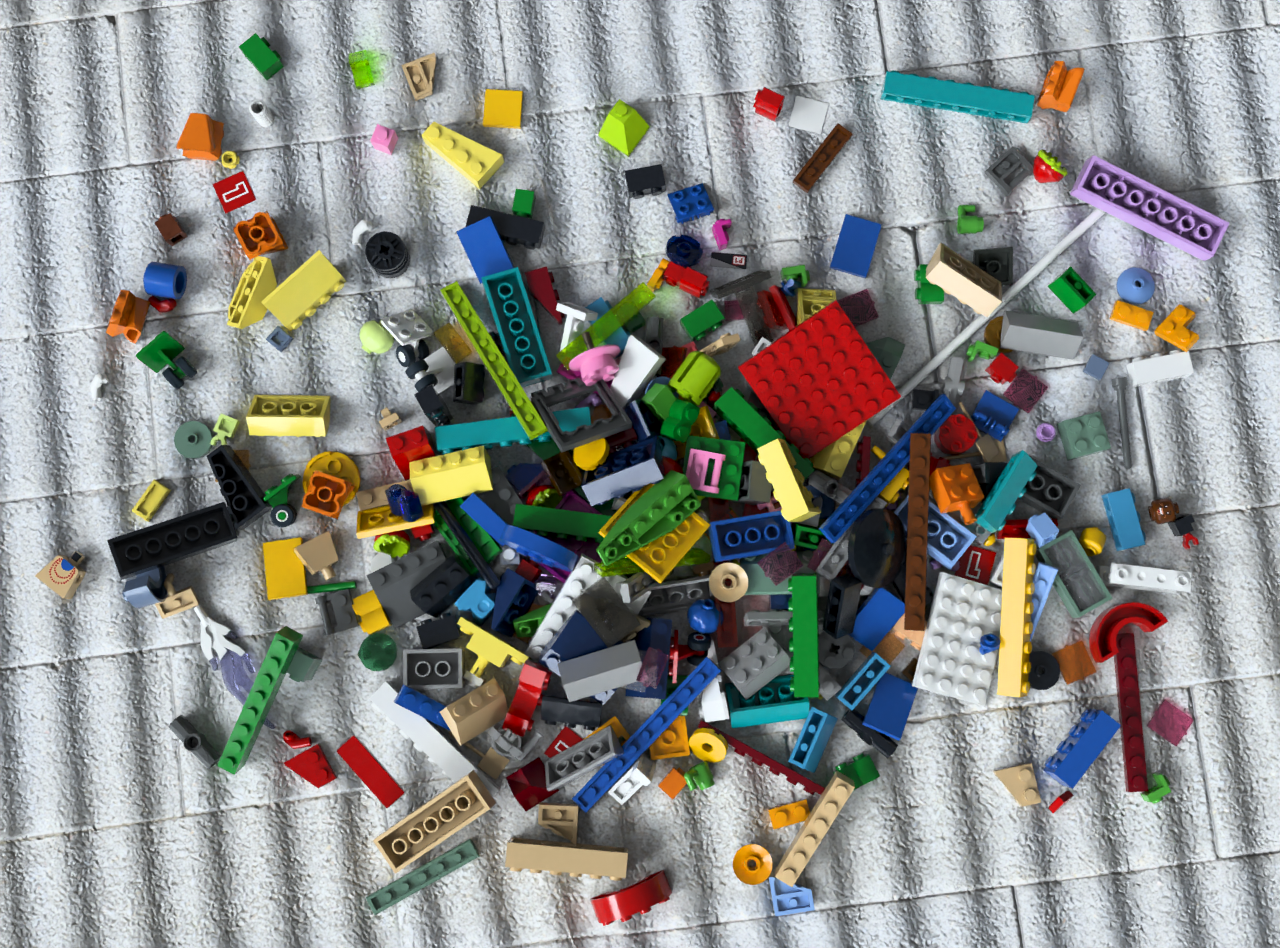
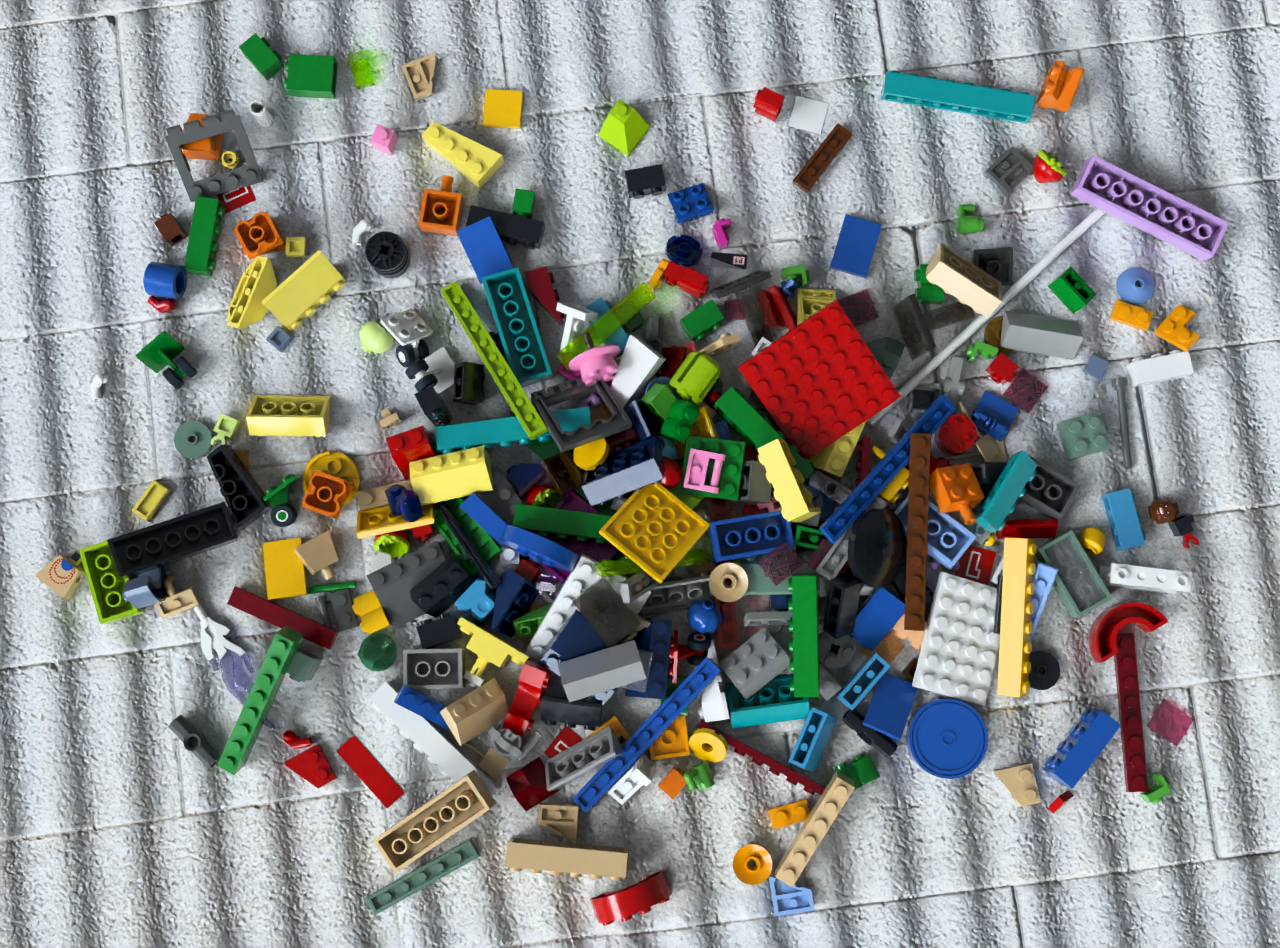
(106, 584): none -> lime brick
(128, 316): orange piece -> none
(204, 236): none -> green brick
(219, 183): none -> dark grey hinge
(282, 617): none -> dark red tile
(296, 246): none -> light yellow plate
(311, 76): none -> green brick
(441, 209): none -> orange brick
(452, 343): clear yellow plate -> none
(650, 517): bright green wedge -> none
(652, 667): clear pink piece -> none
(917, 325): none -> clear smoke piece
(947, 738): none -> blue brick
(989, 643): blue plate -> none
(997, 623): none -> black bar
(1041, 529): light blue brick -> none
(1045, 432): lavender plate -> none
(1074, 662): clear orange piece -> none

